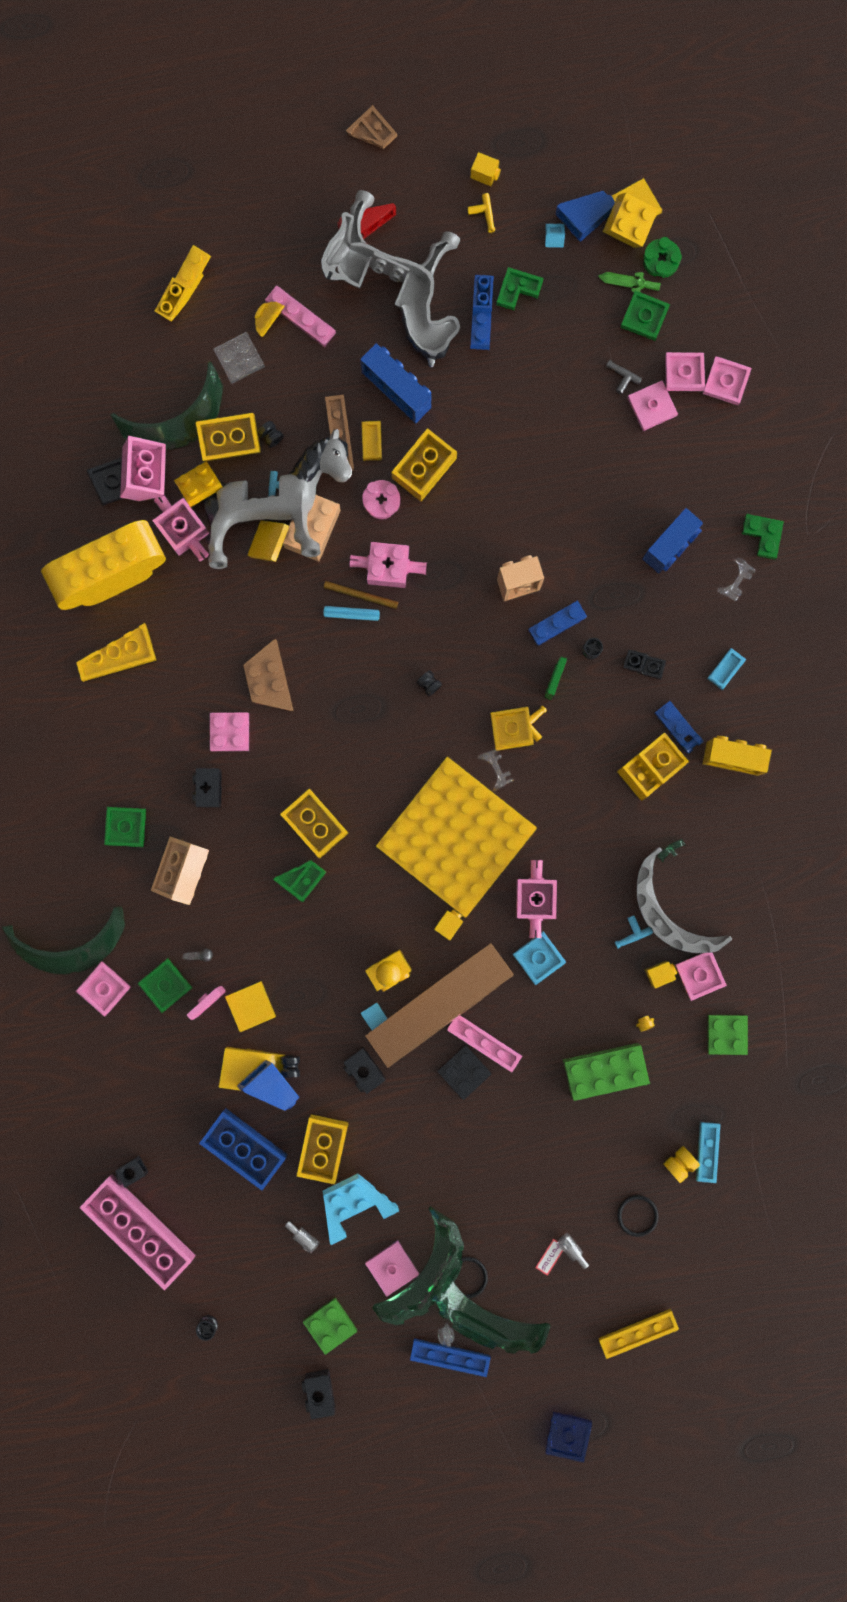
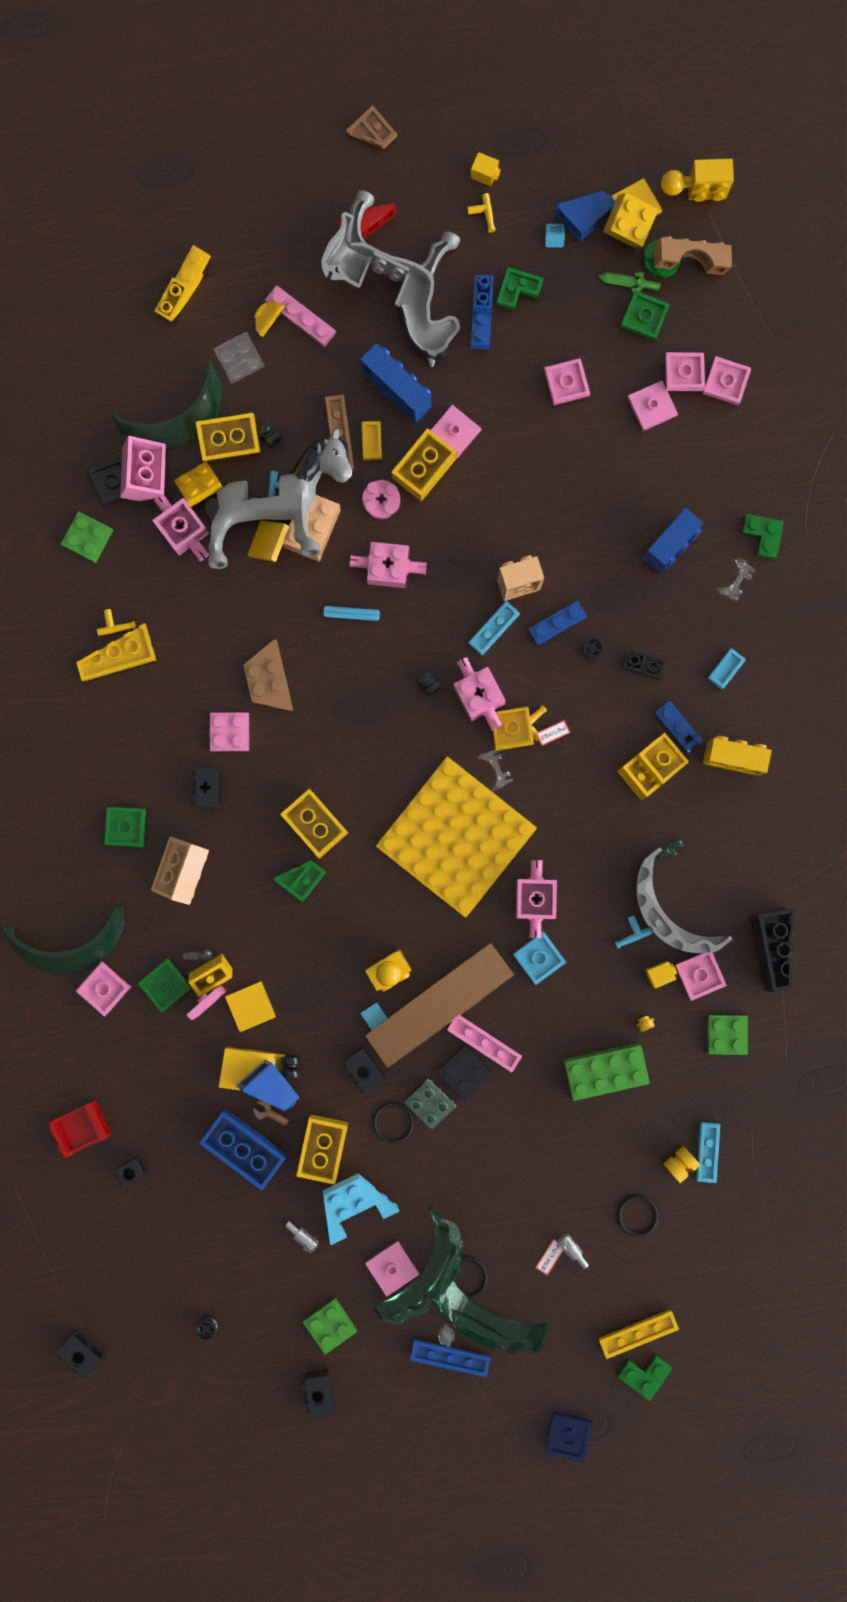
(79, 1129): none -> red panel
(79, 1343): none -> black brick
(87, 537): none -> bright green plate
(104, 566): yellow brick -> none
(111, 628): none -> yellow piece
(138, 1232): bright pink brick -> none
(210, 975): none -> yellow brick
(269, 1113): none -> medium nougat bar
(361, 595): pearl gold bar -> none
(393, 1140): none -> black tyre
(430, 1104): none -> sand green hinge
(449, 924): yellow brick -> none
(456, 429): none -> bright pink plate
(483, 682): none -> bright pink brick
(494, 628): none -> medium azure tile
(553, 732): none -> white sticker
(555, 678): green tile -> none
(566, 381): none -> bright pink plate
(627, 376): flat silver piece -> none
(645, 1381): none -> green plate
(706, 180): none -> yellow brick
(713, 256): none -> medium nougat arch
(774, 946): none -> black wedge

